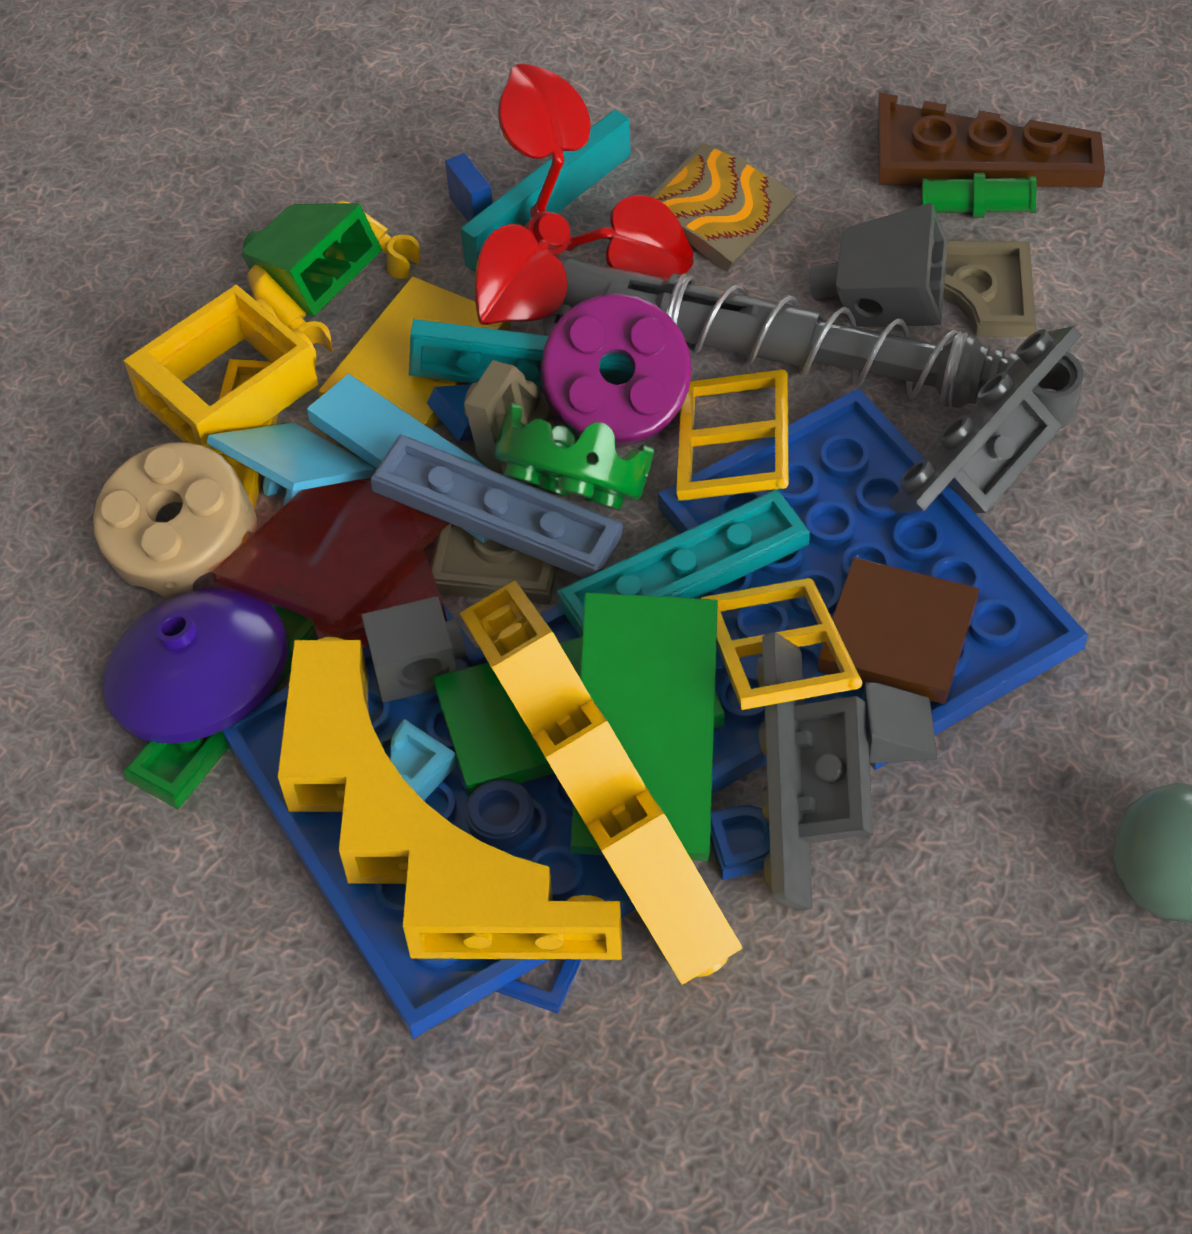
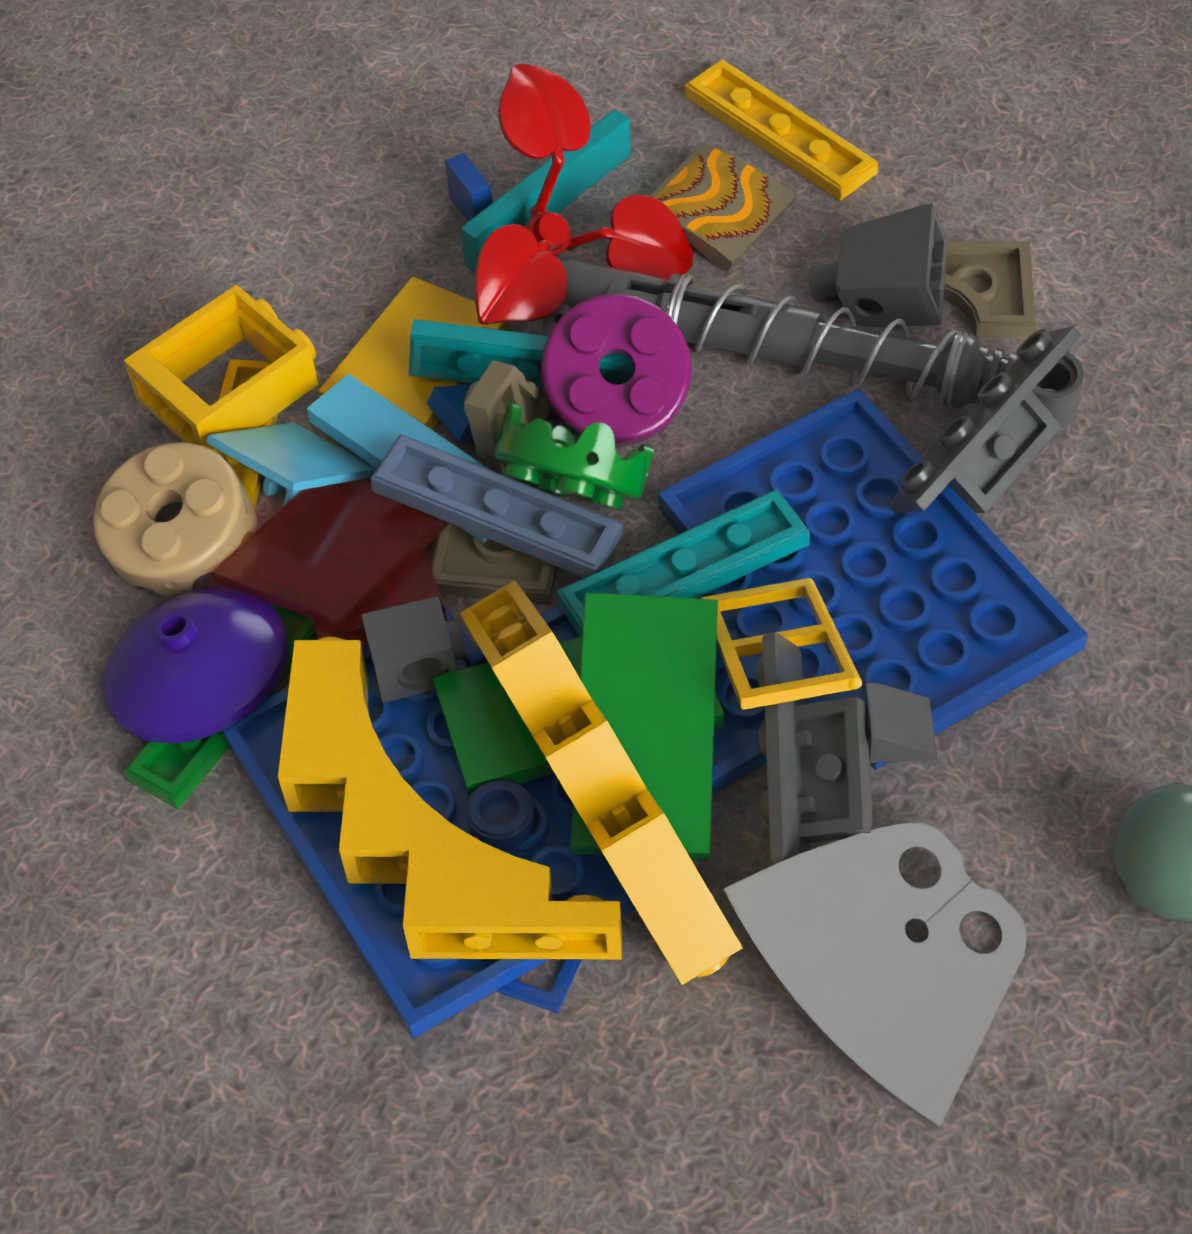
(313, 255): green torso -> none
(420, 758): medium azure tile -> none
(732, 433): yellow window -> none
(739, 840): blue tile -> none
(781, 129): none -> yellow tile
(841, 950): none -> light grey piece
(902, 628): reddish brown tile -> none
(945, 145): reddish brown wing -> none
(981, 195): green pin -> none

